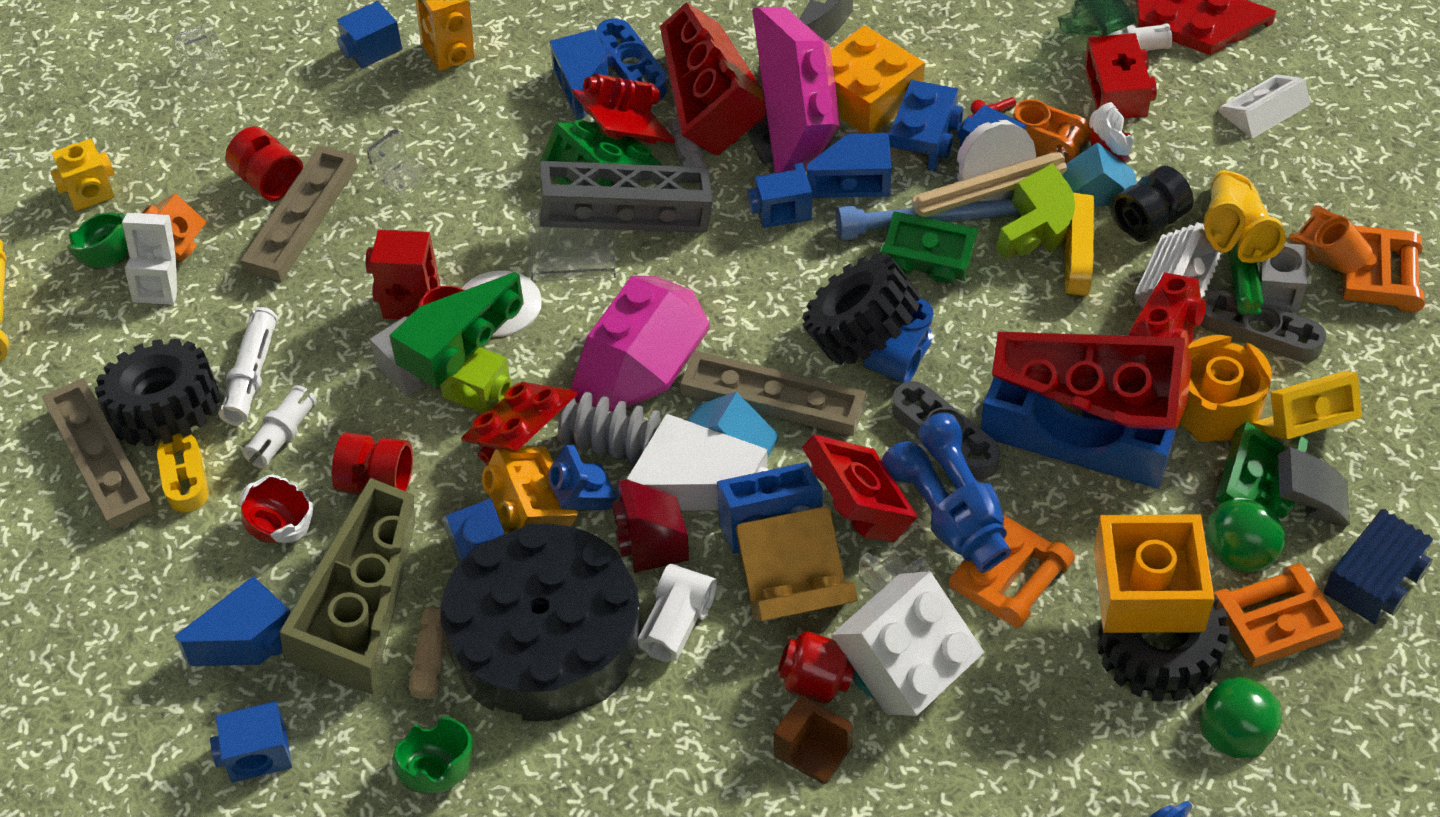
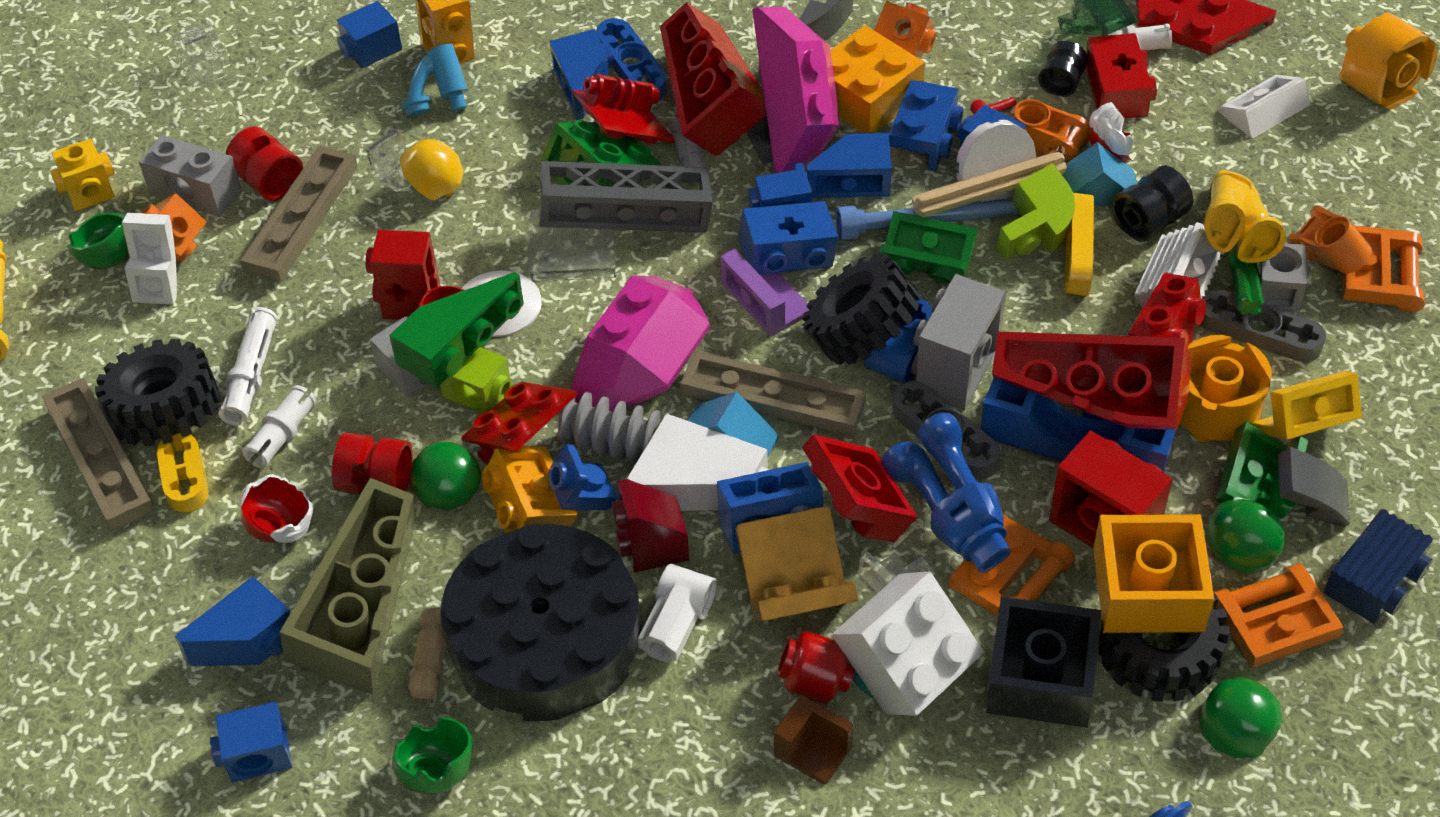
(196, 174): none -> light grey brick
(432, 168): none -> yellow hair
(444, 475): none -> green hair
(449, 78): none -> dark azure plant
(472, 527): blue brick -> none
(764, 296): none -> medium lavender panel
(788, 237): none -> blue brick
(898, 20): none -> orange brick
(958, 339): none -> light grey brick
(1044, 662): none -> black brick
(1063, 68): none -> black wheel
(1104, 481): none -> red brick
(1387, 60): none -> light orange brick

